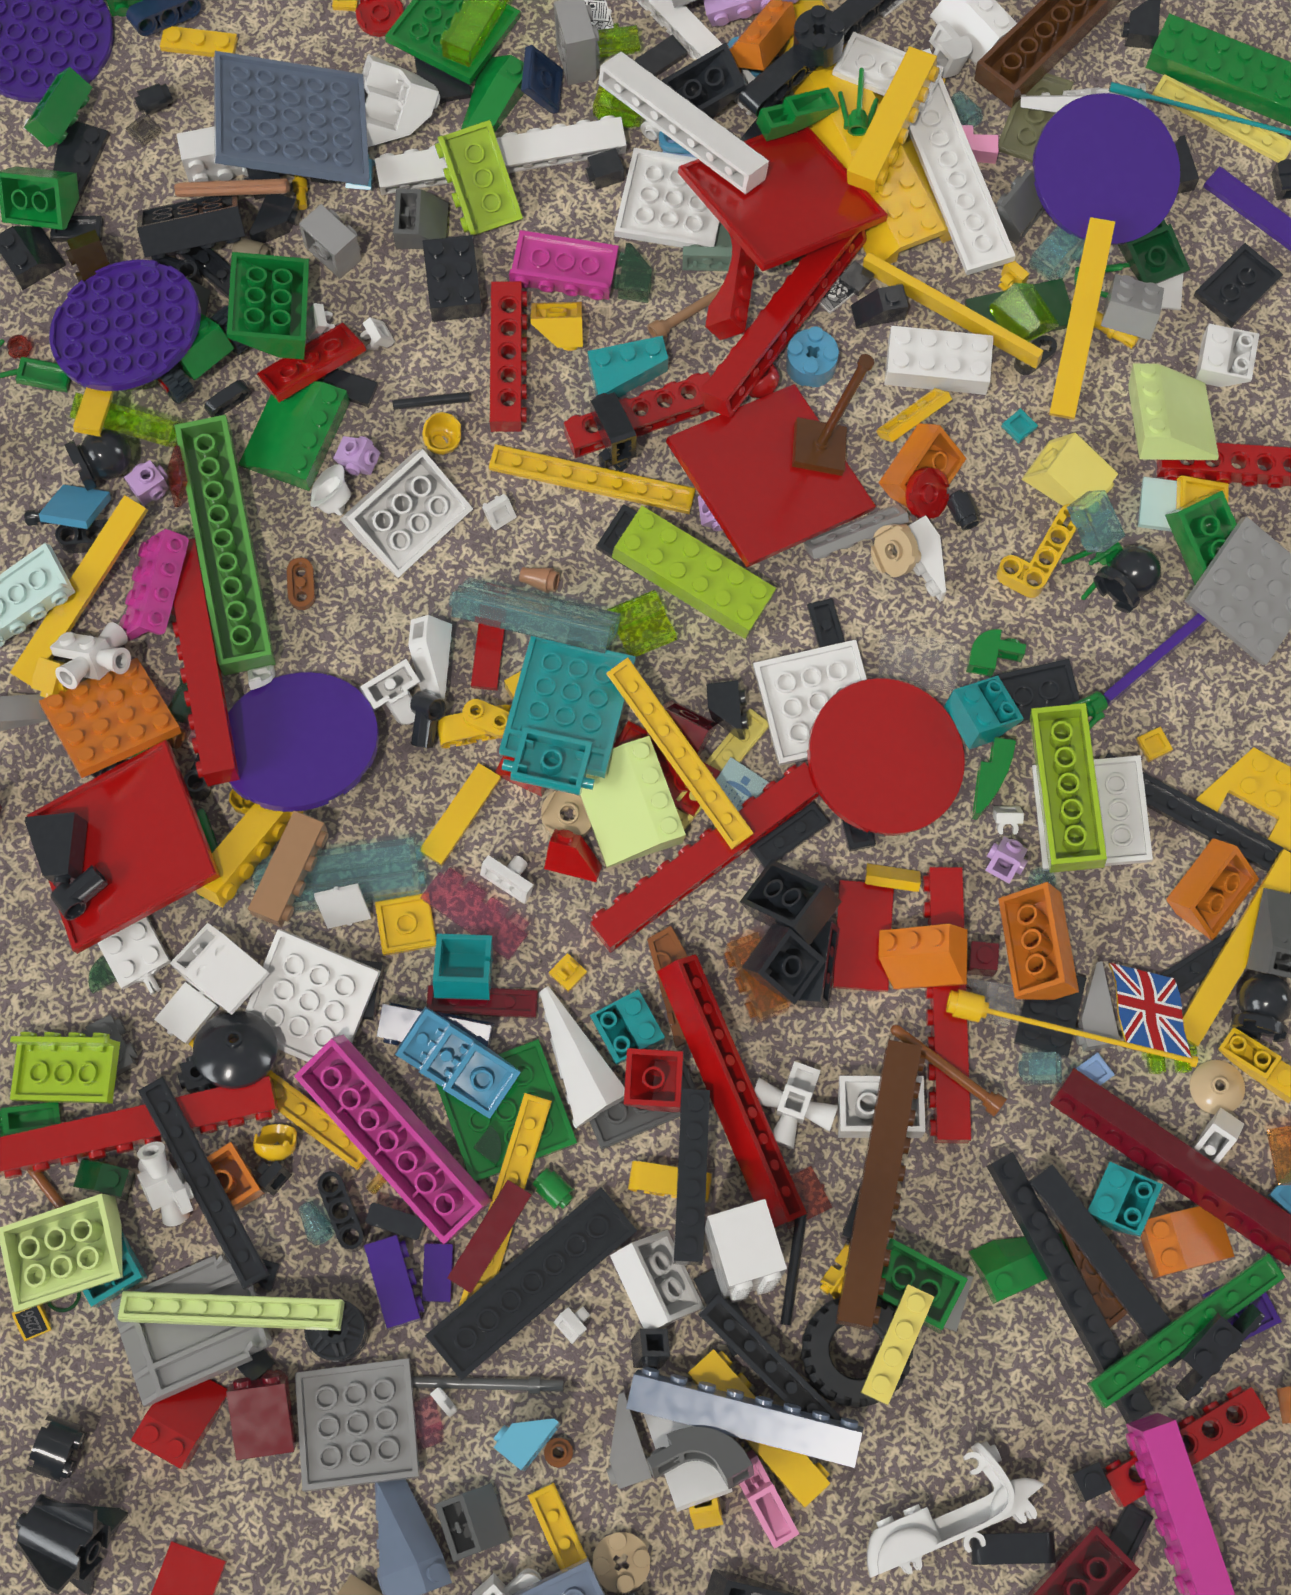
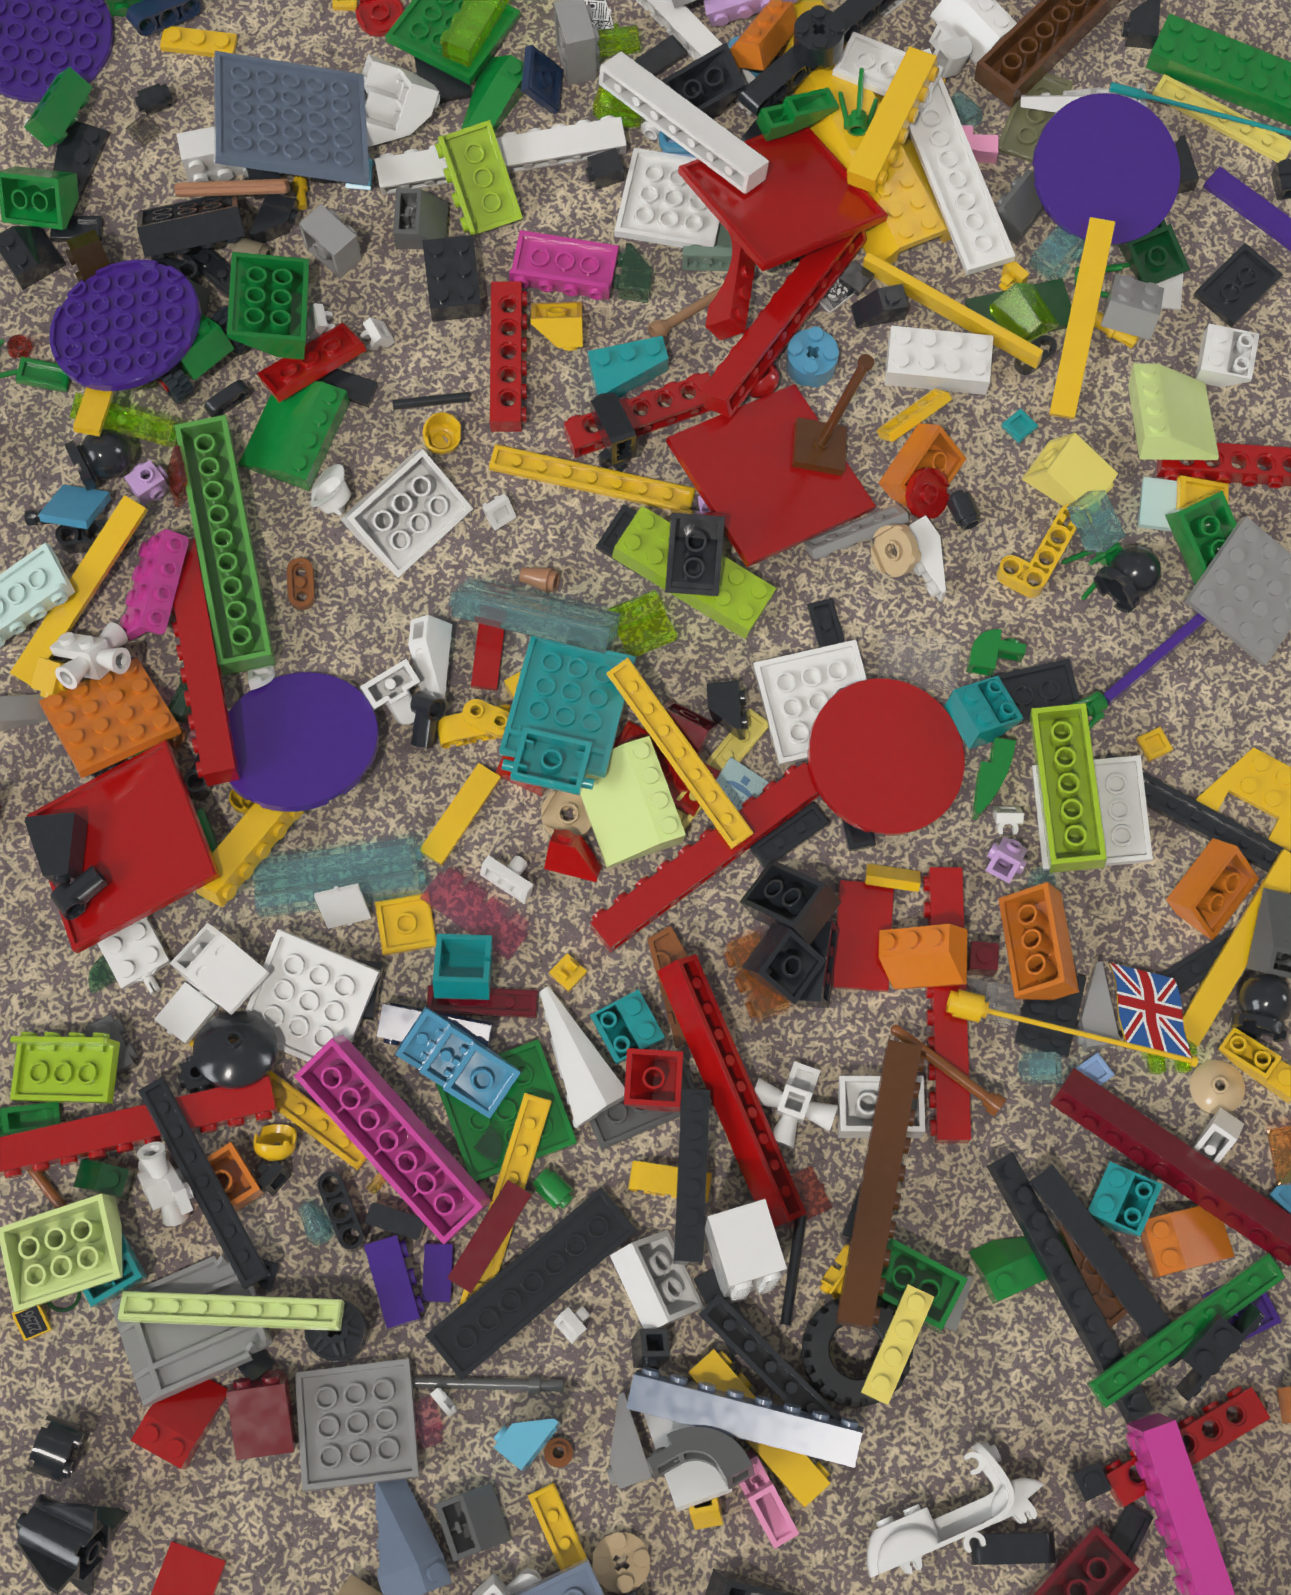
(288, 869): medium nougat brick -> none
(357, 455): lavender brick -> none
(694, 552): none -> black slope

